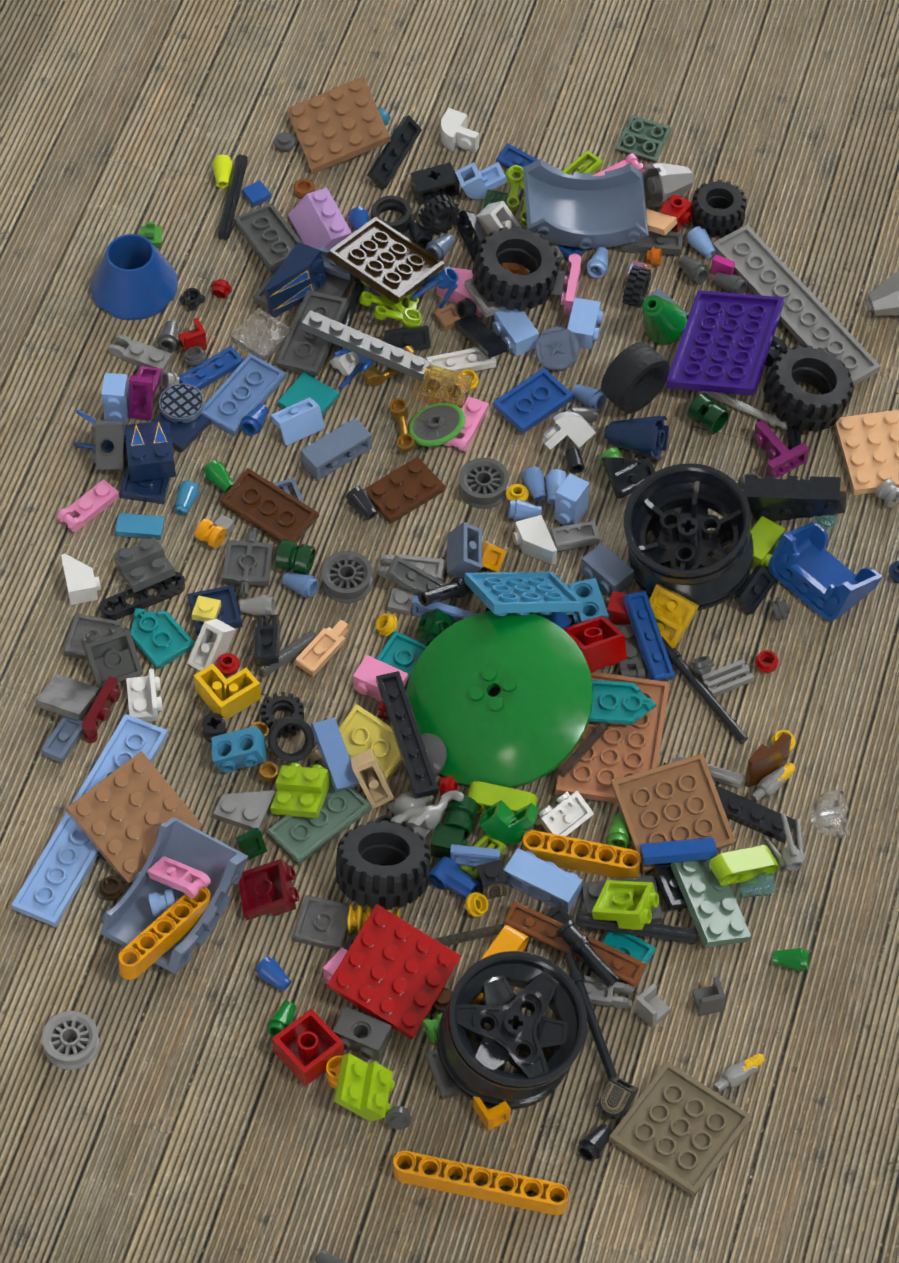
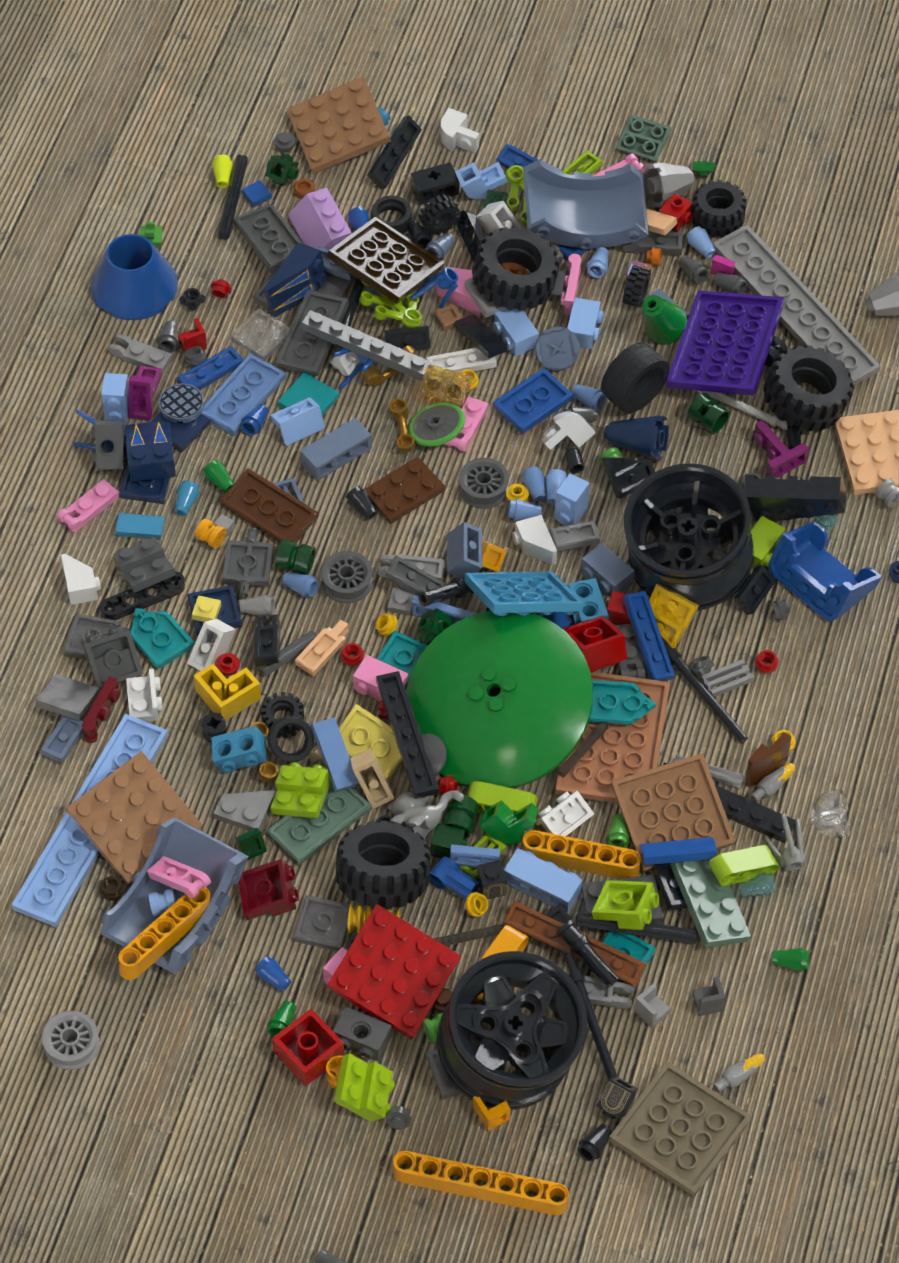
(168, 379): light grey plate -> none
(282, 169): none -> dark green brick
(352, 649): none -> red plate
(466, 308): black plate -> none
(703, 167): none -> green plate

